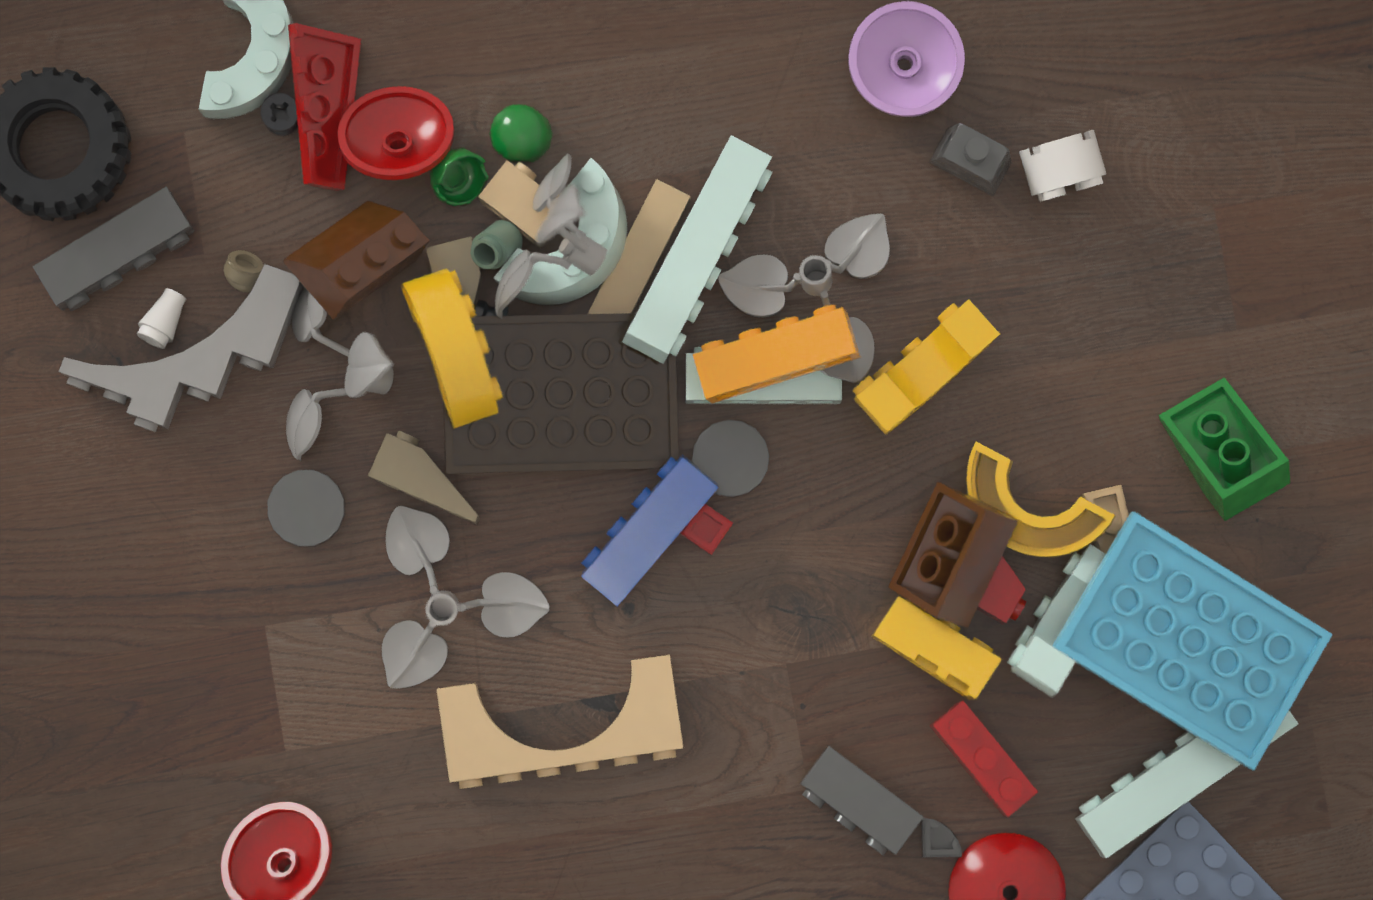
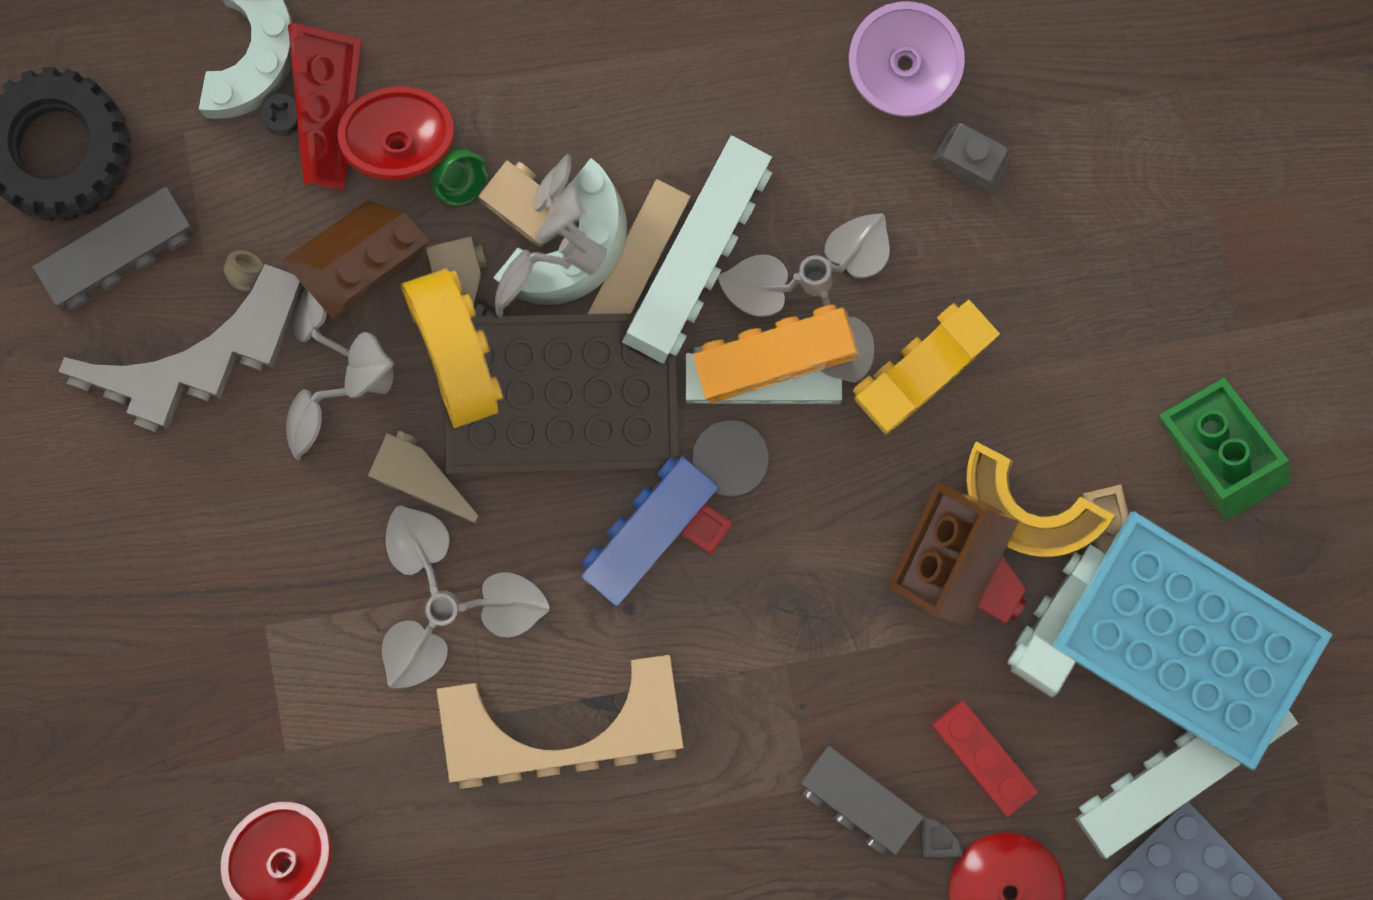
(162, 319): white cone -> none
(306, 508): dark grey tile -> none
(495, 244): sand green brick -> none
(520, 133): green hair -> none
(937, 648): yellow wedge -> none
(1063, 164): white brick -> none

